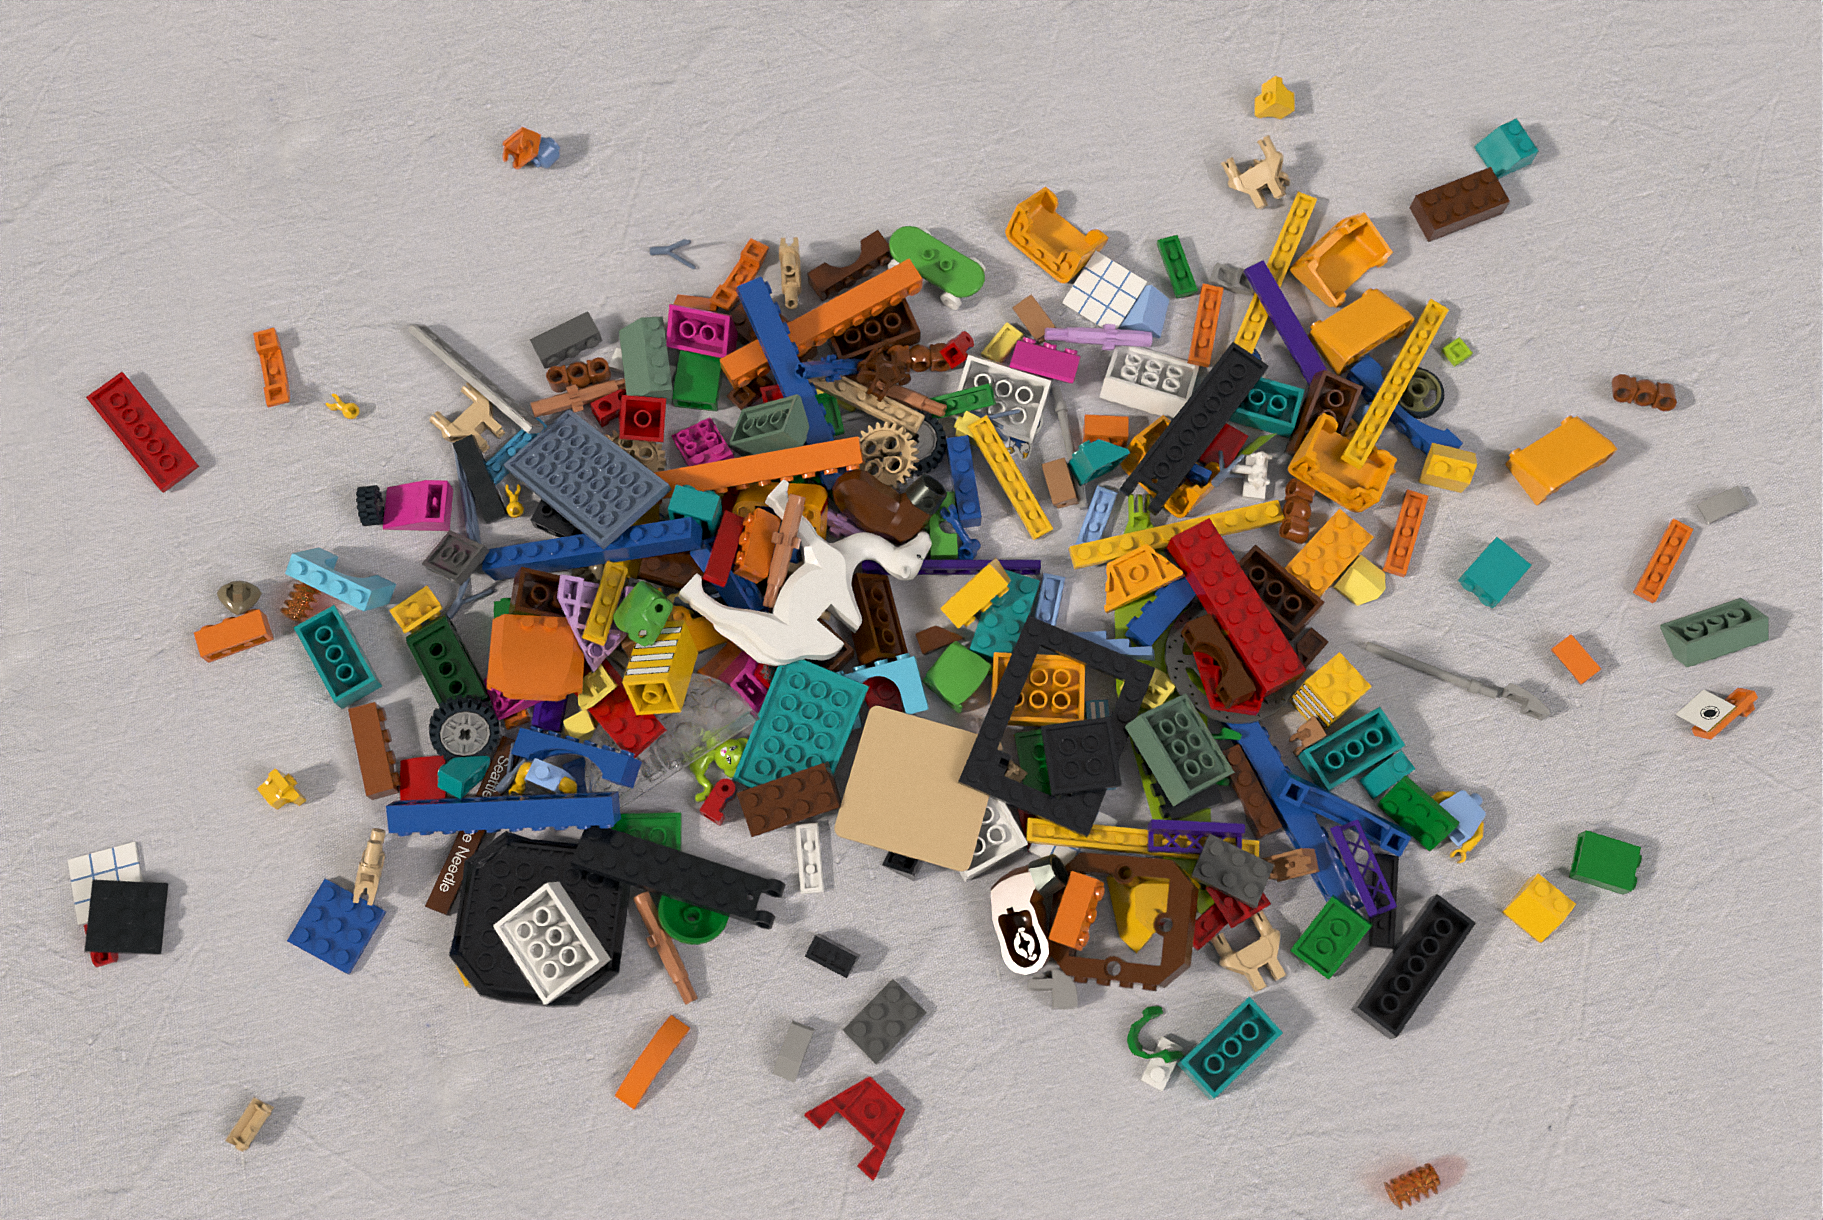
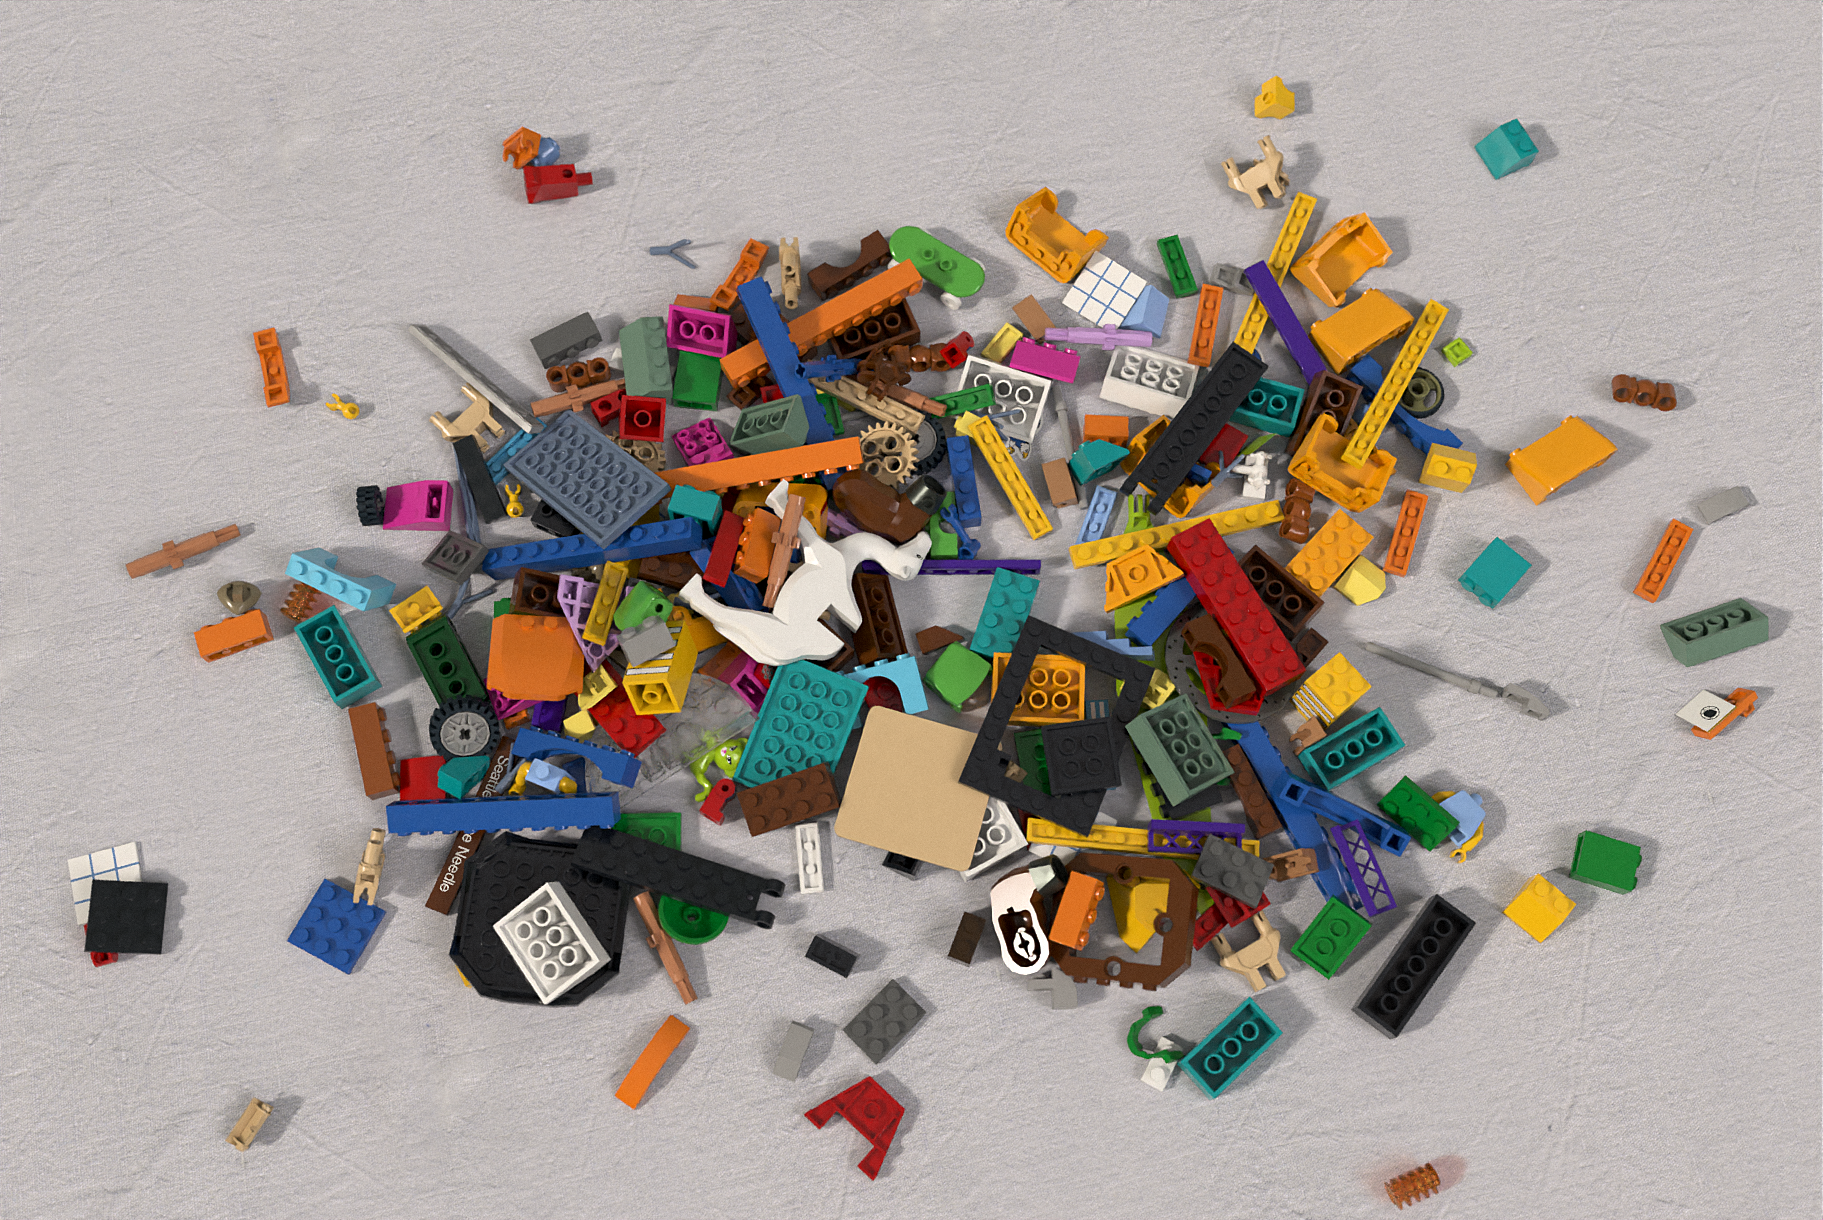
(142, 432): red plate -> none
(174, 554): none -> nougat piece
(280, 790): yellow brick -> none
(553, 182): none -> red piece
(645, 640): none -> light grey brick
(966, 939): none -> dark brown brick
(977, 594): yellow slope -> none
(1049, 598): light blue tile -> none
(1383, 925): black tile -> none
(1387, 774): teal slope -> none
(1459, 204): reddish brown brick -> none
(1576, 659): orange hinge -> none

